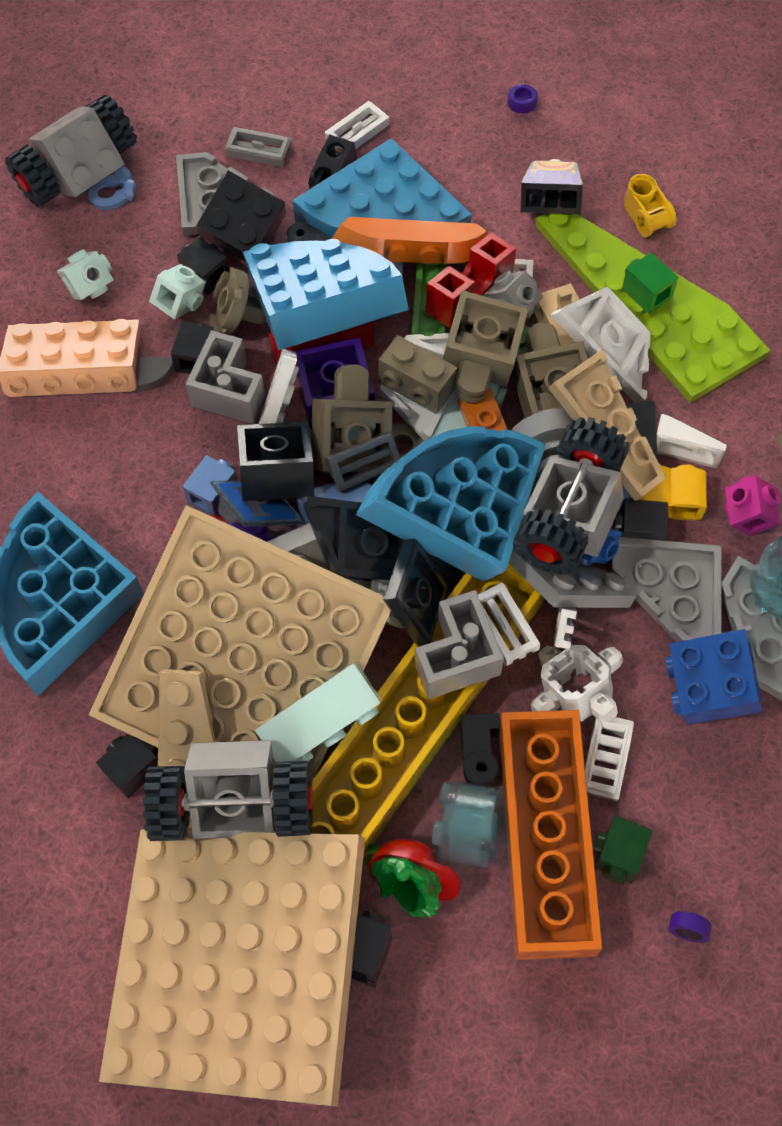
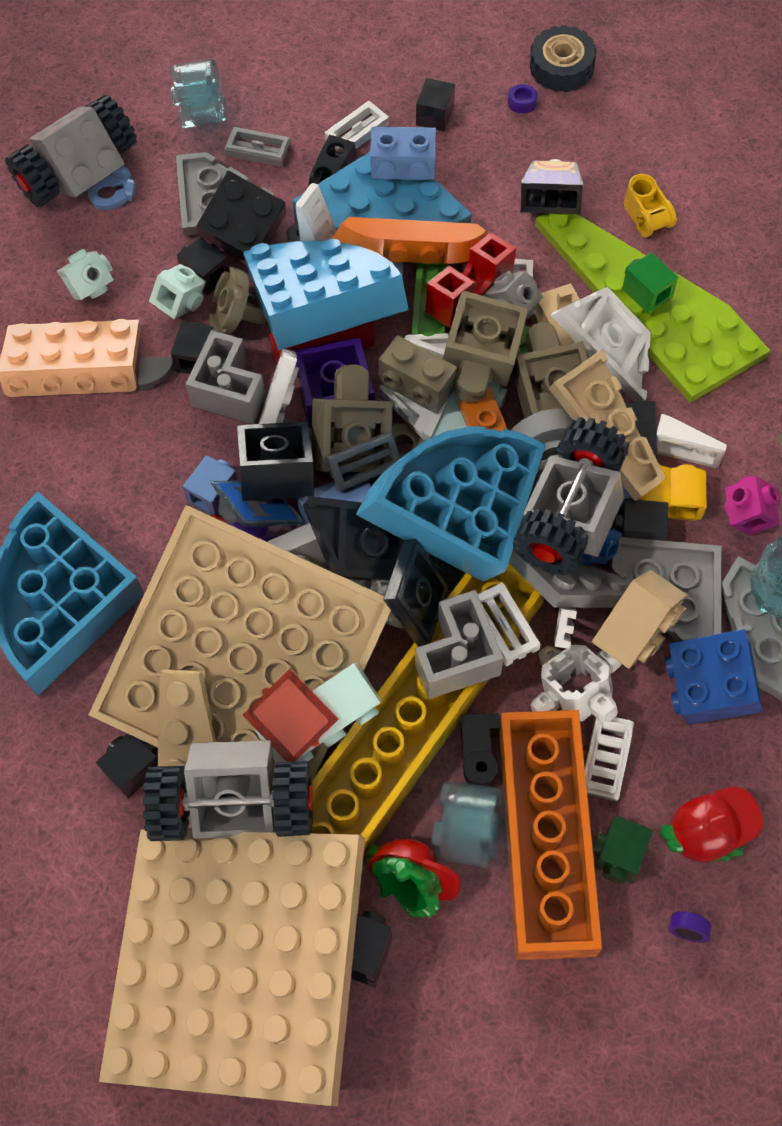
(198, 93): none -> clear light blue brick
(290, 716): none -> clear red piece
(313, 216): none -> white slope
(402, 155): none -> medium blue brick
(435, 104): none -> black brick
(562, 58): none -> black wheel
(639, 618): none -> tan brick
(714, 825): none -> red hair

